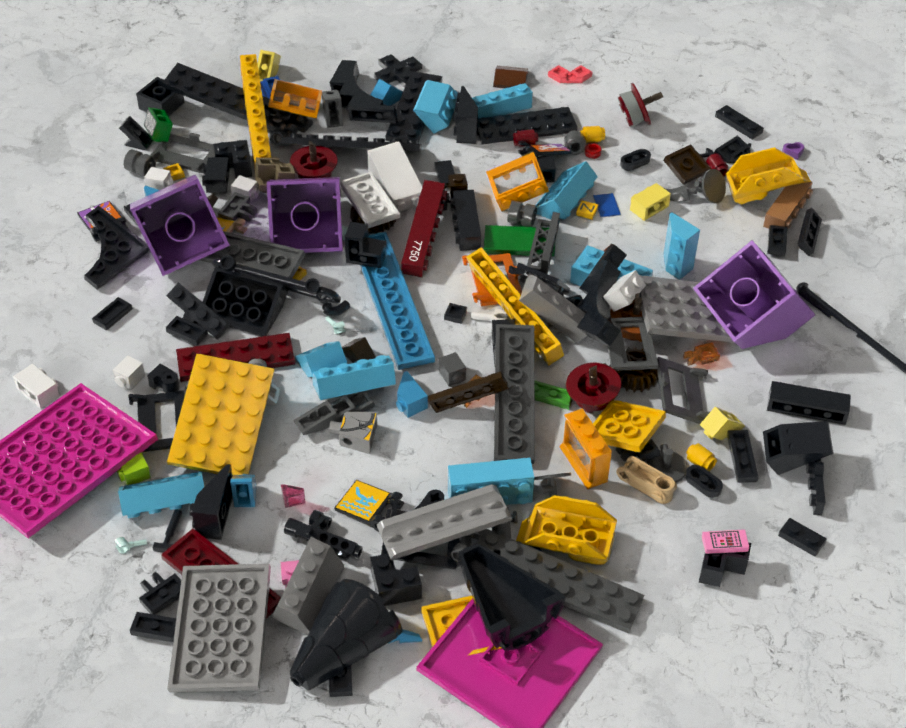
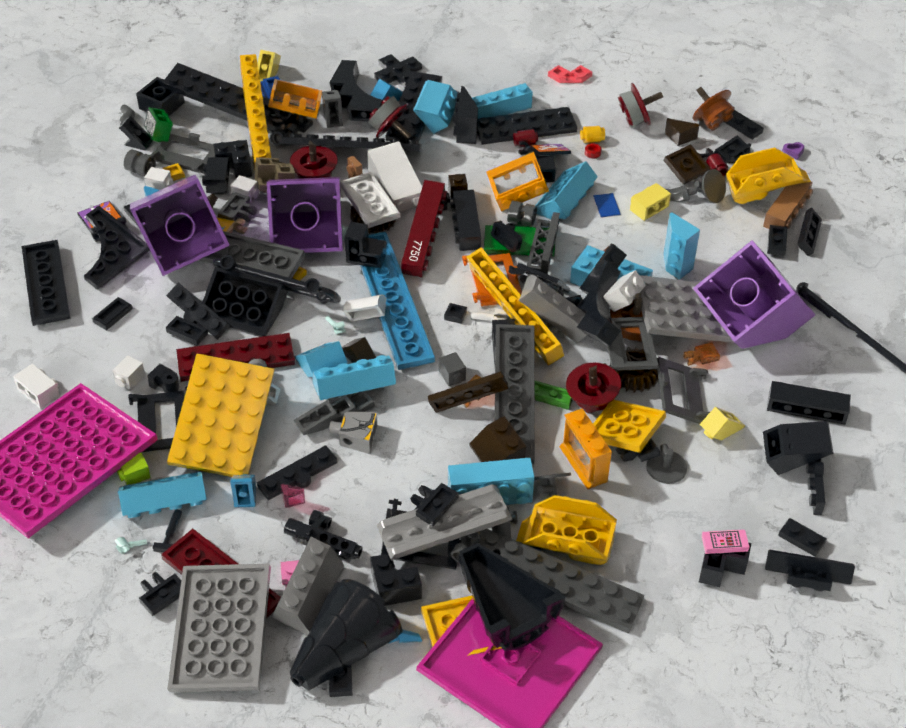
(45, 282): none -> black plate
(127, 111): none -> dark grey arm
(153, 626): black plate -> none
(213, 505): black slope -> none
(297, 473): none -> black hinge
(337, 310): black arm -> none
(354, 167): none -> medium nougat plate
(365, 307): none -> white brick
(366, 503): flag -> none
(387, 116): none -> piece
(410, 396): dark azure slope -> none
(436, 504): none -> black hinge
(443, 169): black tile -> none
(498, 442): none -> dark brown slope
(507, 235): none -> black piece
(509, 76): reddish brown slope -> none
(575, 142): dark grey head -> none
(587, 210): yellow tile -> none
(635, 159): black plate -> none
(647, 480): tan piece -> none
(681, 131): none -> dark brown slope
(701, 456): yellow brick -> none
(705, 482): black plate -> none
(714, 109): none -> dark orange piece
(742, 456): black plate -> none
(808, 570): none -> black bracket

